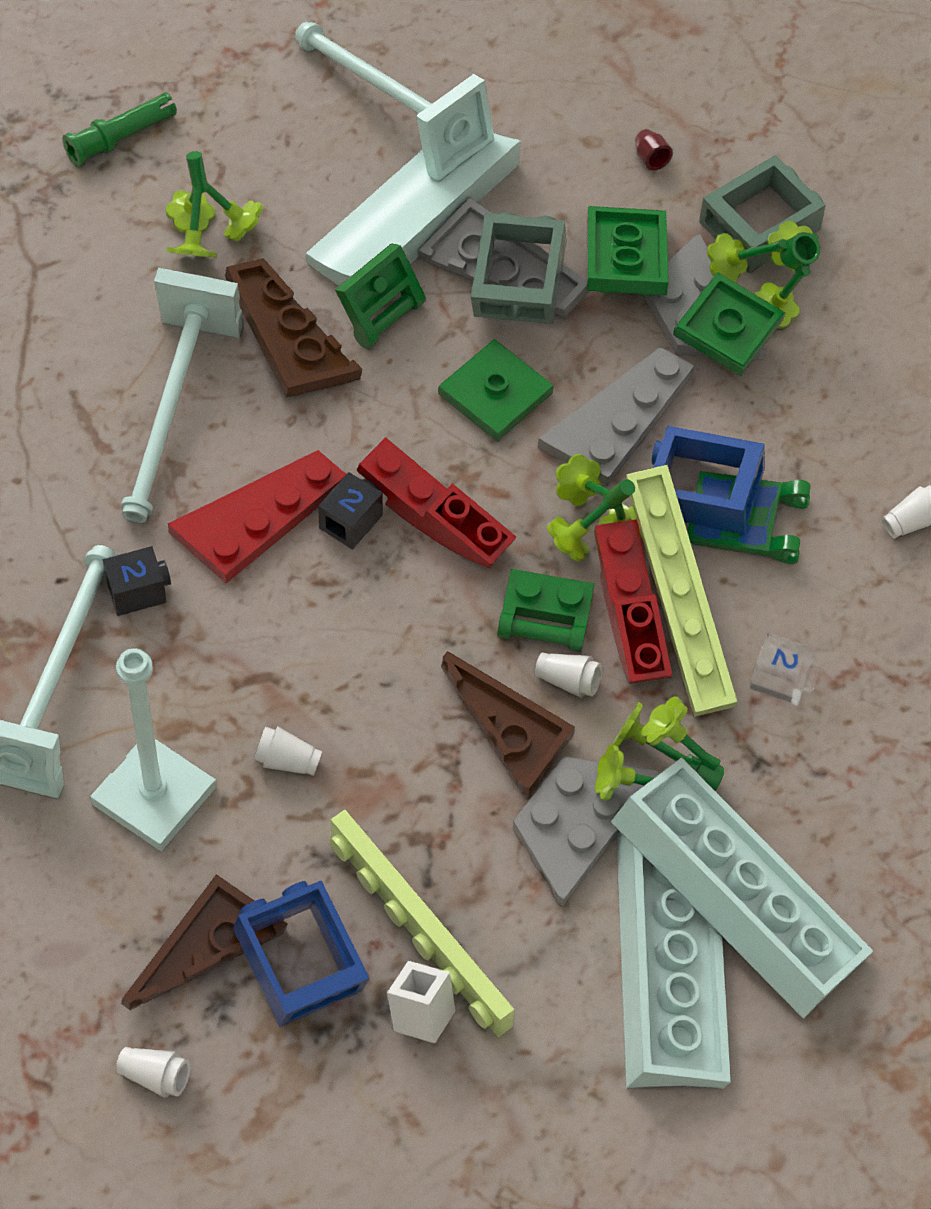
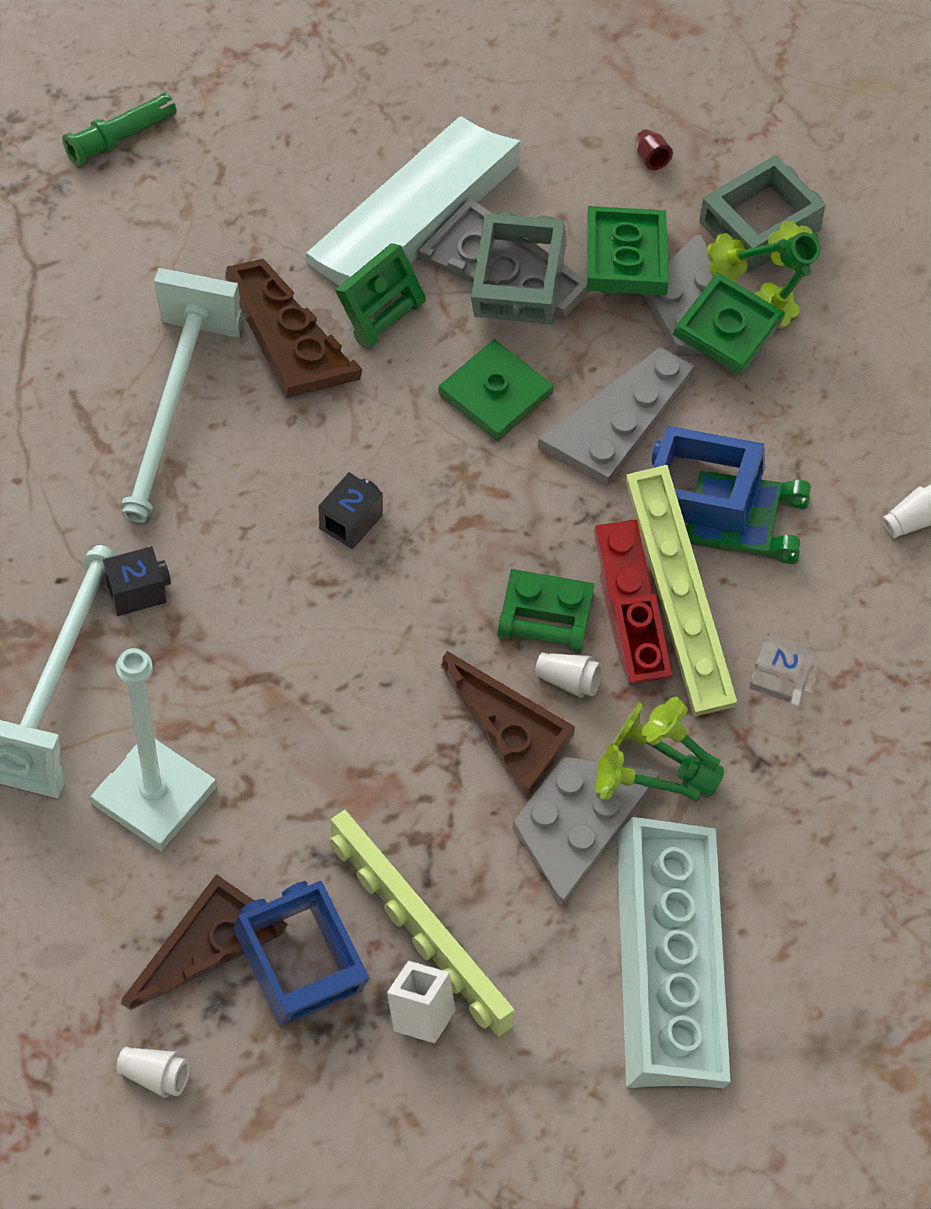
(193, 212): lime plant -> none
(254, 517): red wing -> none
(286, 752): white cone -> none
(437, 511): red slope -> none
(448, 128): light aqua tile -> none
(576, 483): lime plant -> none
(741, 886): light aqua arch -> none

